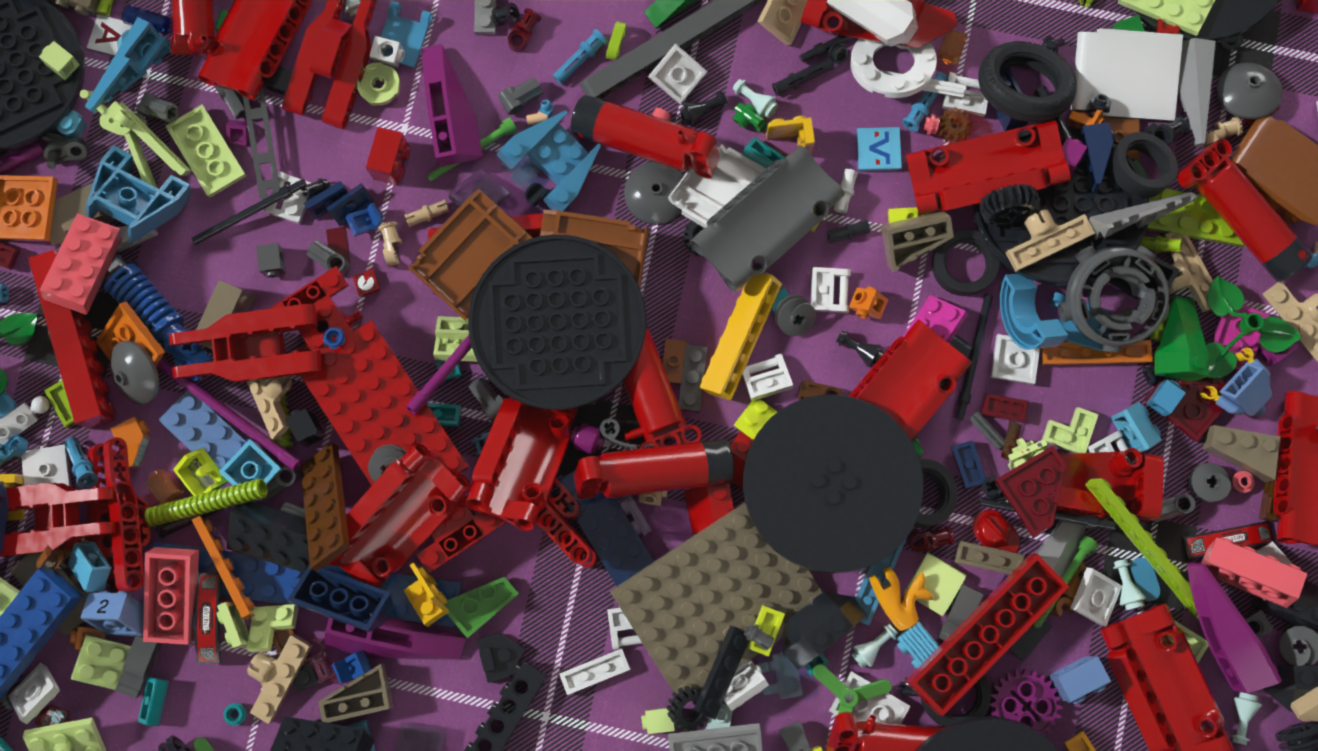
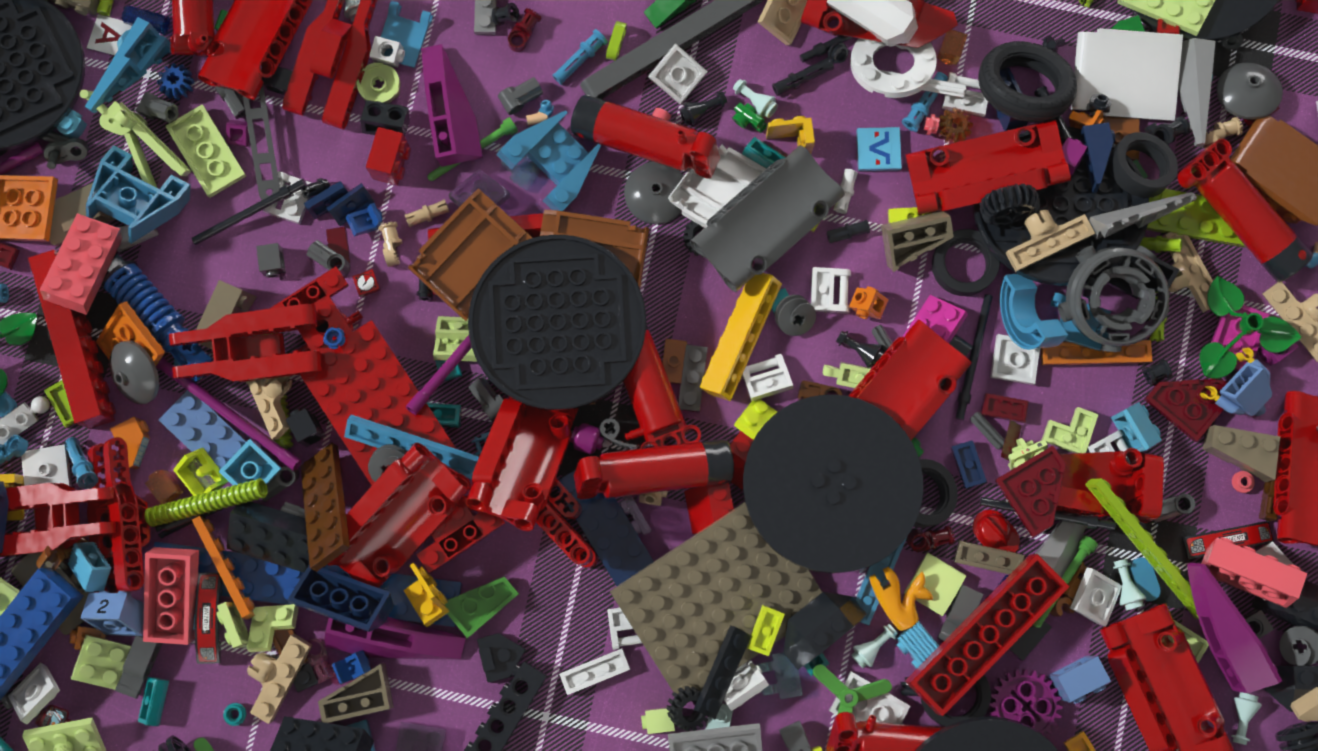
(59, 60): yellowish green brick -> none
(170, 76): none -> blue gear
(379, 435): none -> dark azure plate
(385, 116): none -> black brick
(424, 292): none -> black pin
(535, 193): black plate -> none
(758, 636): dark grey pin -> none
(847, 374): none -> yellowish green plate
(881, 337): none -> dark grey axle
(992, 494): black bush -> none
(1166, 397): dark azure brick -> none
(1182, 346): green wedge -> none
(1198, 482): dark grey piece -> none

